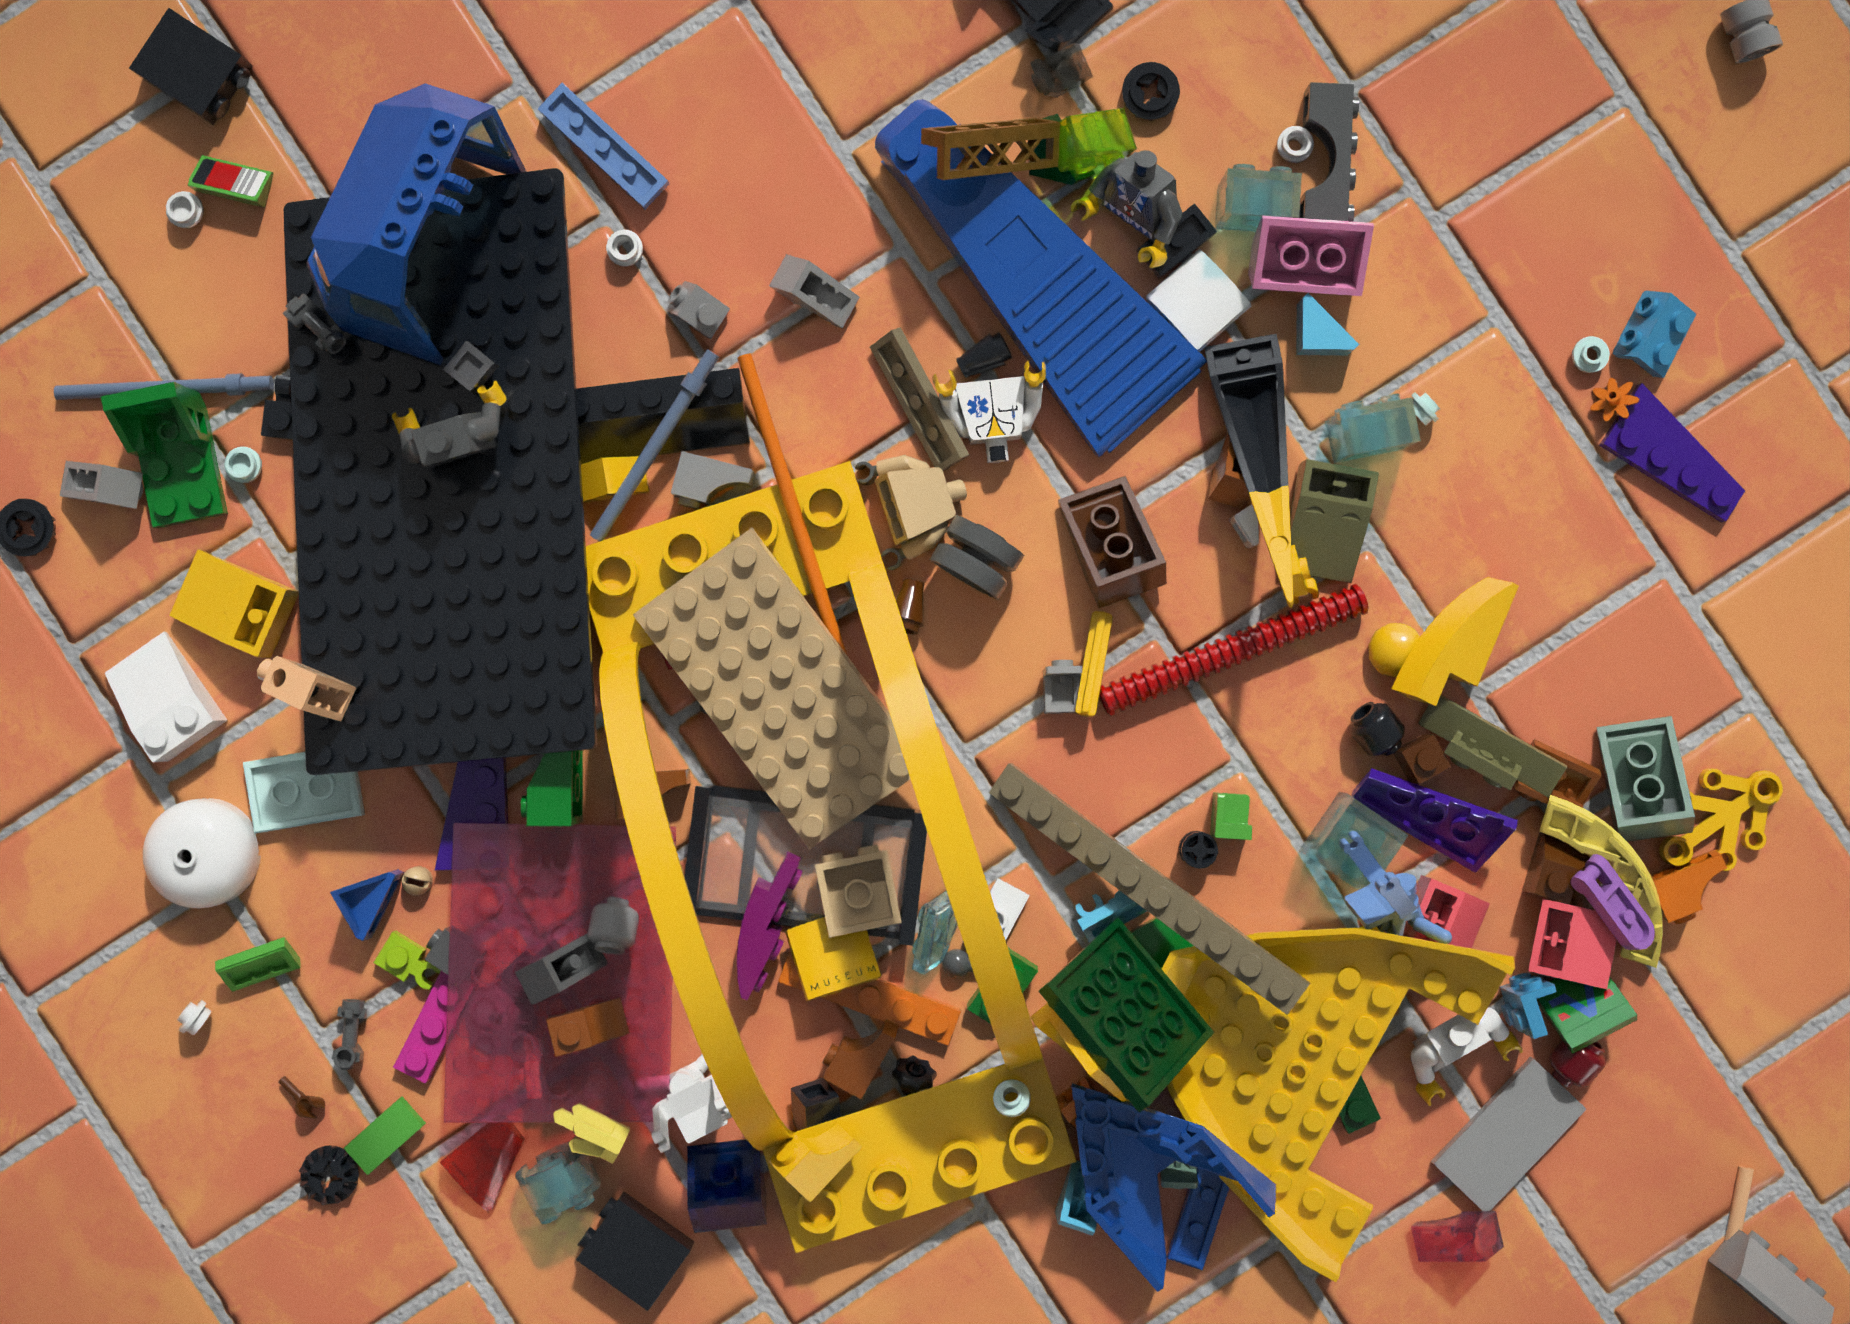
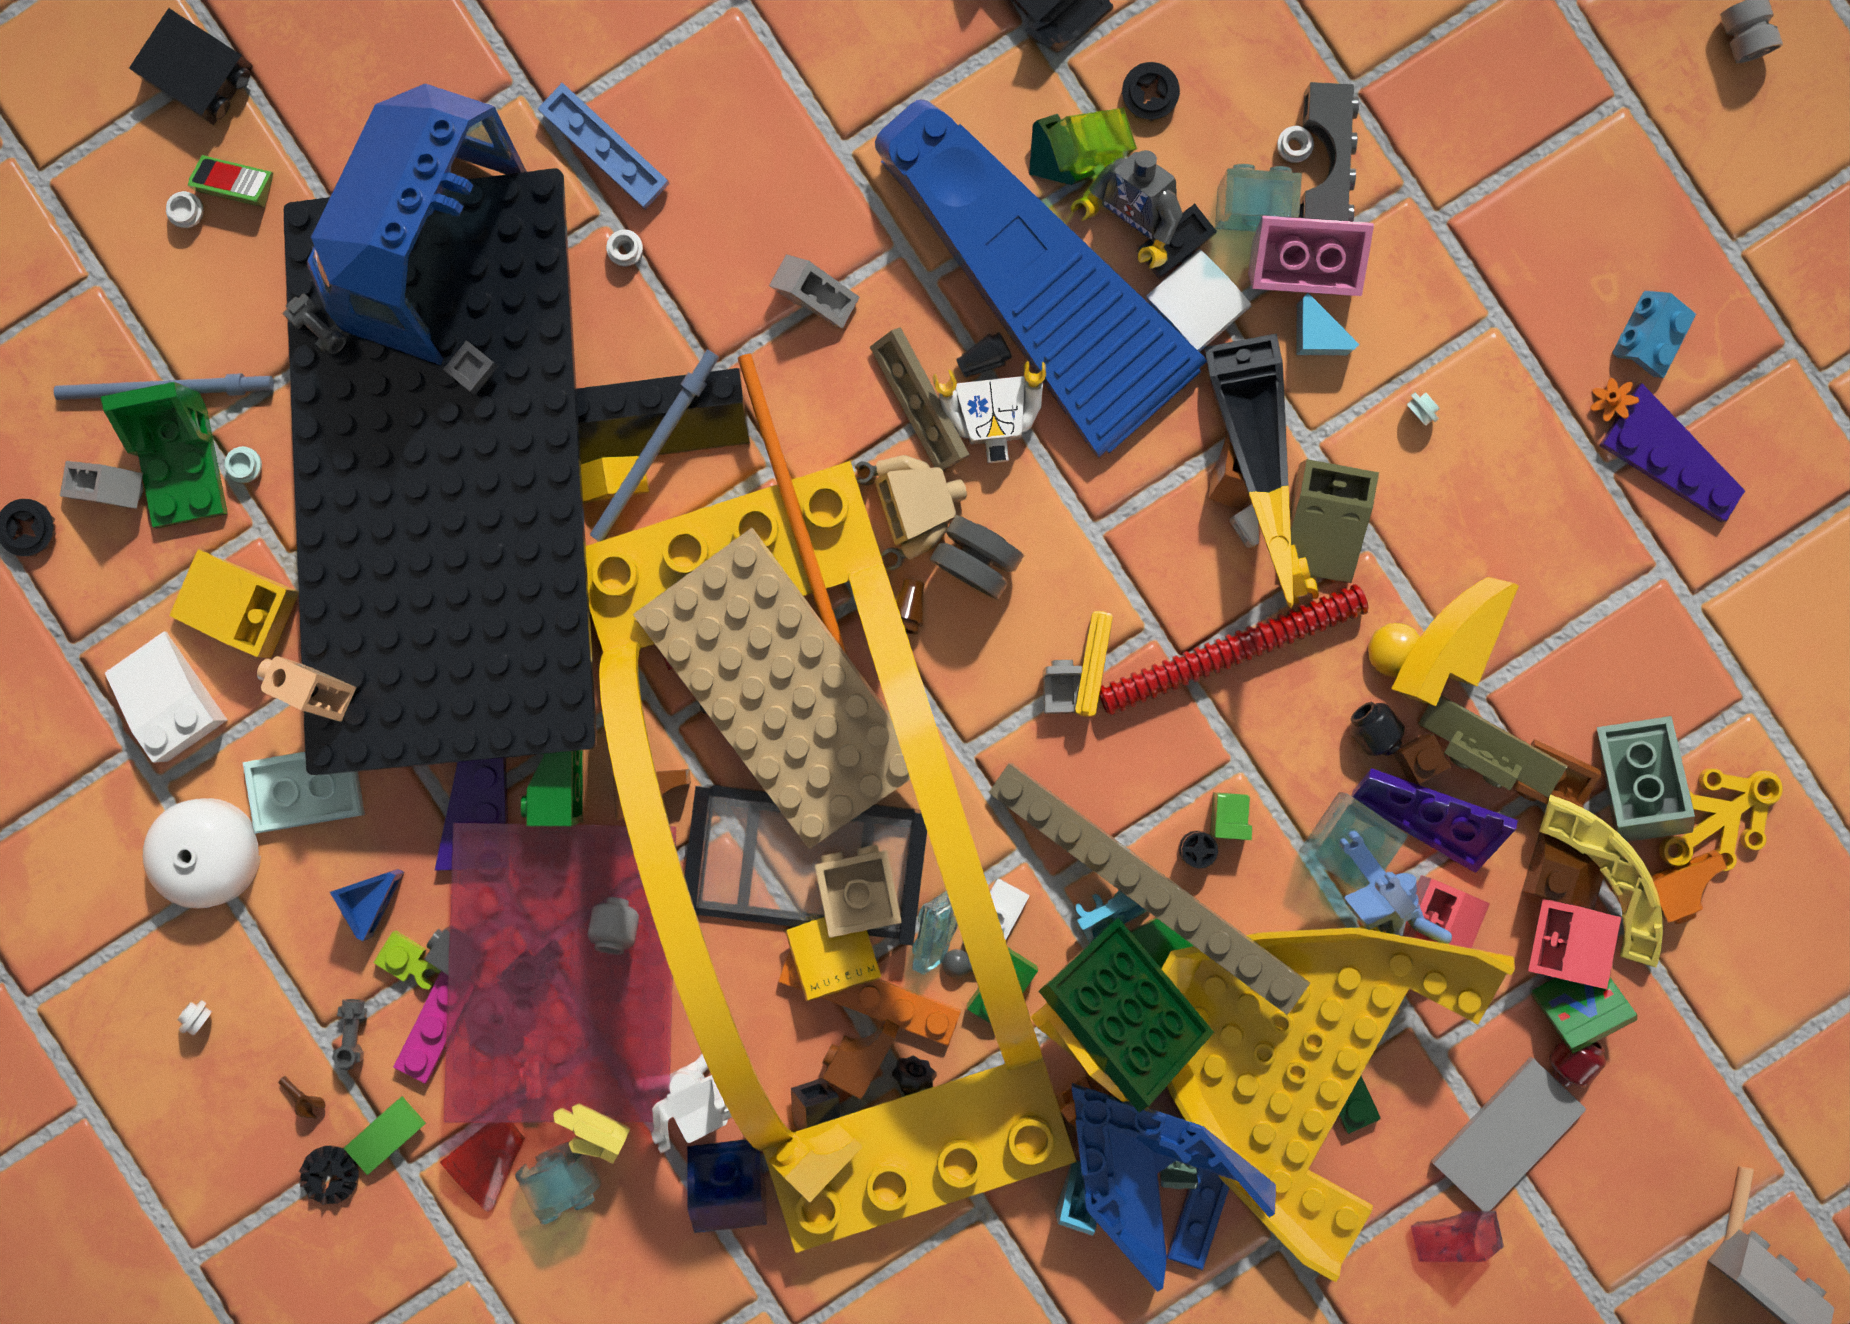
(257, 964): bright green plate -> none
(278, 413): black plate -> none
(418, 873): tan hinge -> none
(454, 436): dark grey torso -> none
(560, 969): dark grey slope -> none
(587, 1026): dark orange arch -> none
(634, 1250): black brick -> none
(697, 308): light grey bracket -> none
(702, 478): light grey arch -> none
(758, 935): magenta slope -> none
(991, 134): pearl gold fence -> none
(1016, 1107): light aqua plate -> none
(1061, 71): clear smoke bracket -> none
(1113, 542): reddish brown slope -> none
(1372, 429): clear light blue brick -> none
(1453, 1041): white torso -> none
(1522, 1006): dark azure bracket -> none
(1580, 358): light aqua plate -> none
(1614, 904): medium lavender plate -> none

